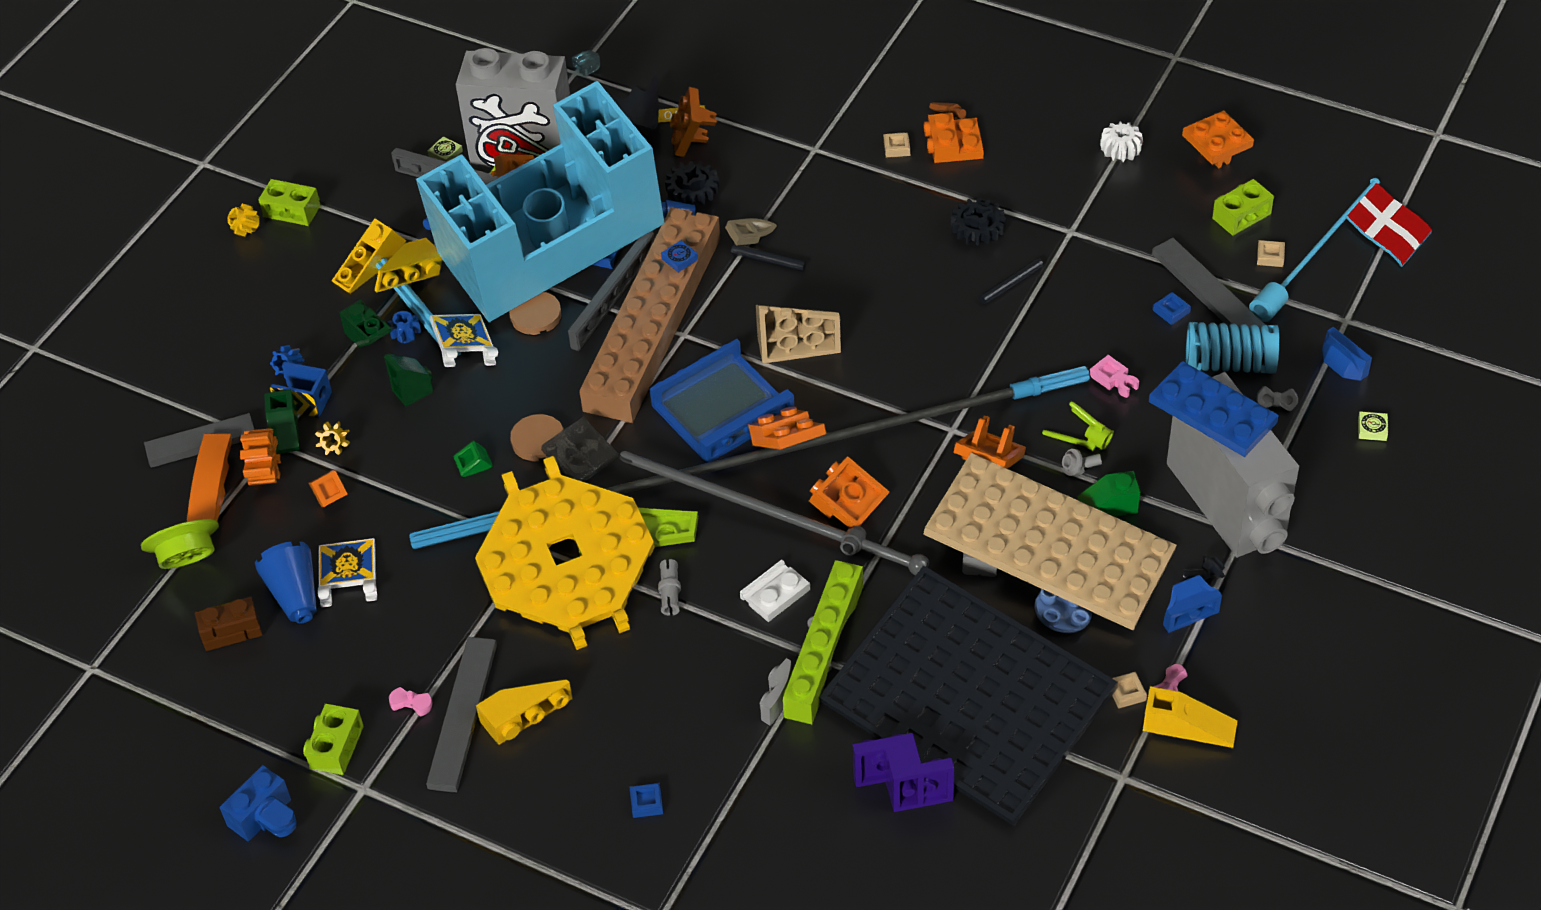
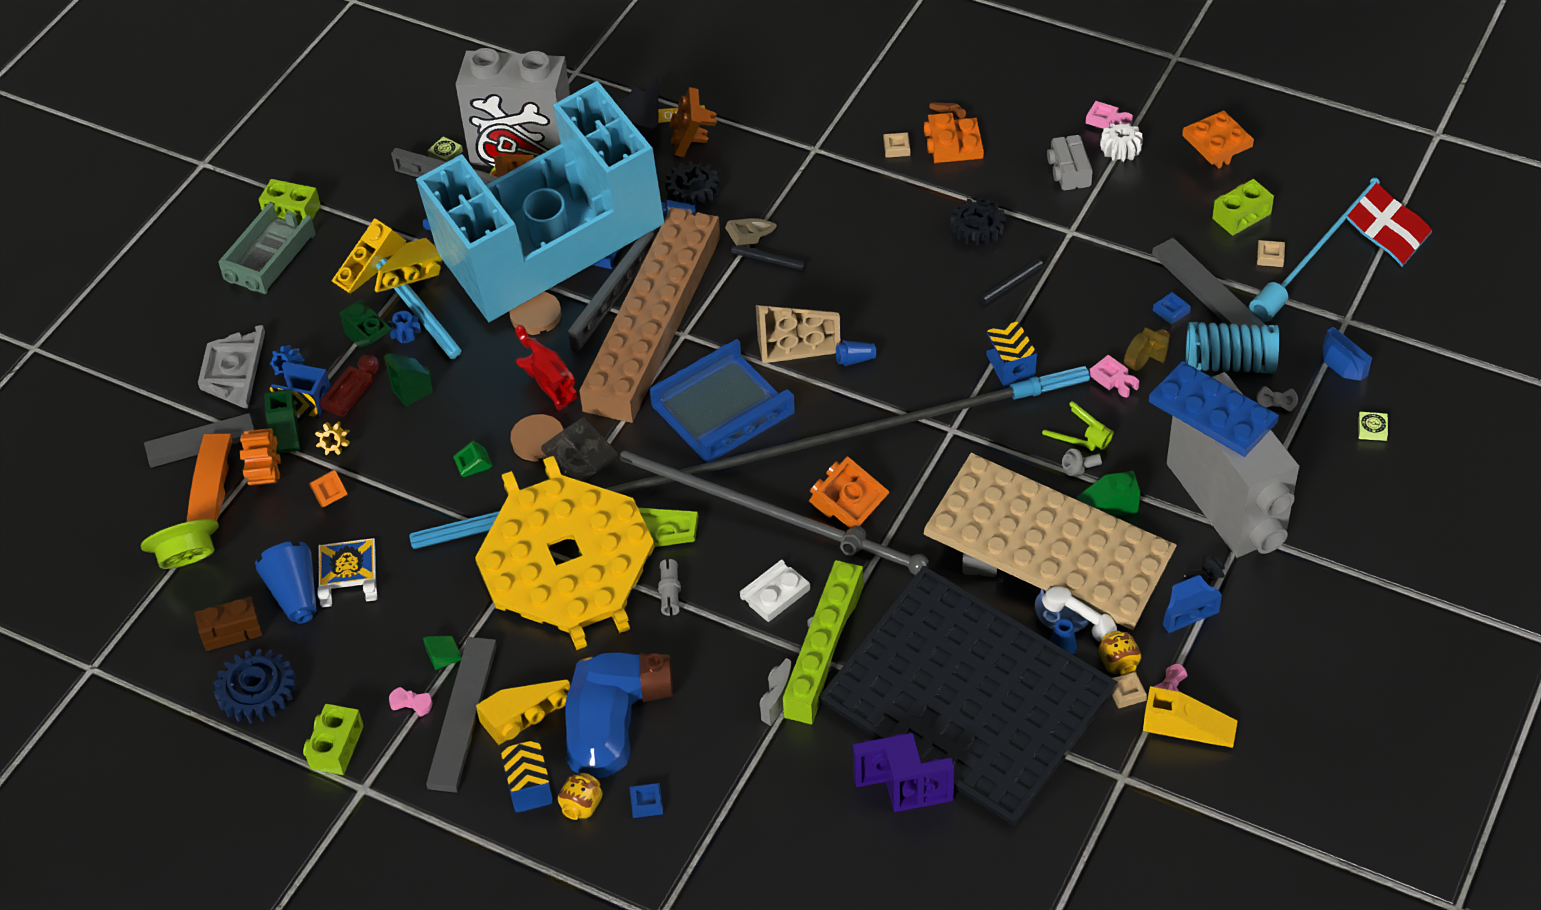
(232, 366): none -> light grey wing
(243, 220): yellow gear -> none
(254, 685): none -> dark blue gear
(260, 805): blue brick -> none
(265, 249): none -> sand green door
(350, 386): none -> clear red plate
(442, 650): none -> green slope
(462, 334): flag -> none
(526, 775): none -> piece
(547, 370): none -> red animal
(580, 796): none -> yellow head
(586, 62): clear light blue tile -> none
(601, 707): none -> blue piece
(679, 256): blue tile -> none
(784, 429): orange plate -> none
(854, 352): none -> blue cone
(991, 447): orange plate -> none
(1012, 354): none -> piece
(1058, 597): none -> white bar
(1064, 636): none -> blue cone
(1070, 162): none -> light grey brick
(1103, 114): none -> bright pink plate
(1119, 653): none -> yellow head
(1147, 345): none -> clear yellow piece

